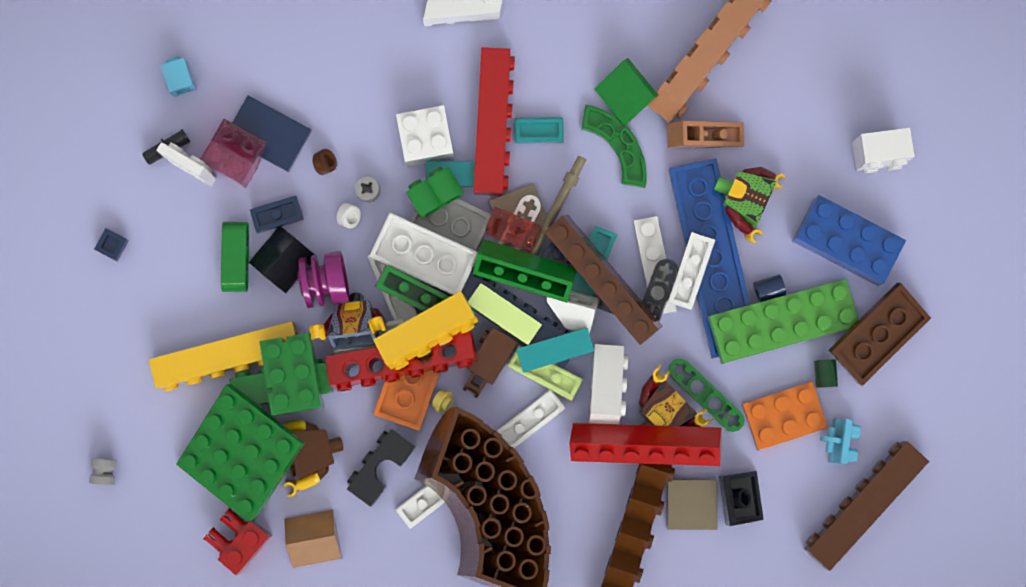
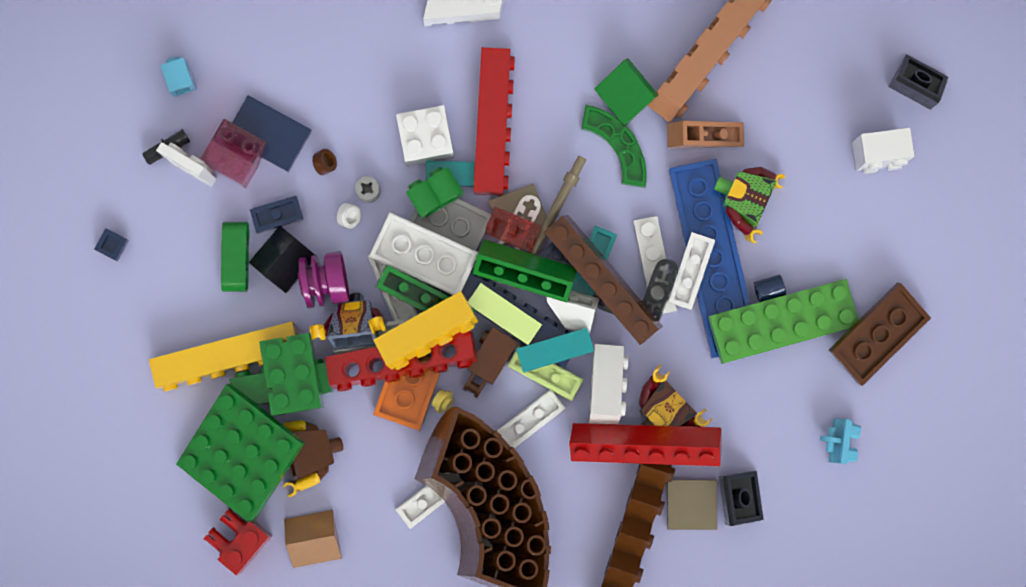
(102, 471): light grey wheel -> none
(365, 483): black arch -> none
(538, 130): teal tile -> none
(708, 392): green beam -> none
(784, 416): orange plate -> none
(826, 373): dark green piece -> none
(849, 240): blue brick -> none
(866, 504): reddish brown brick -> none
(919, 82): none -> black slope

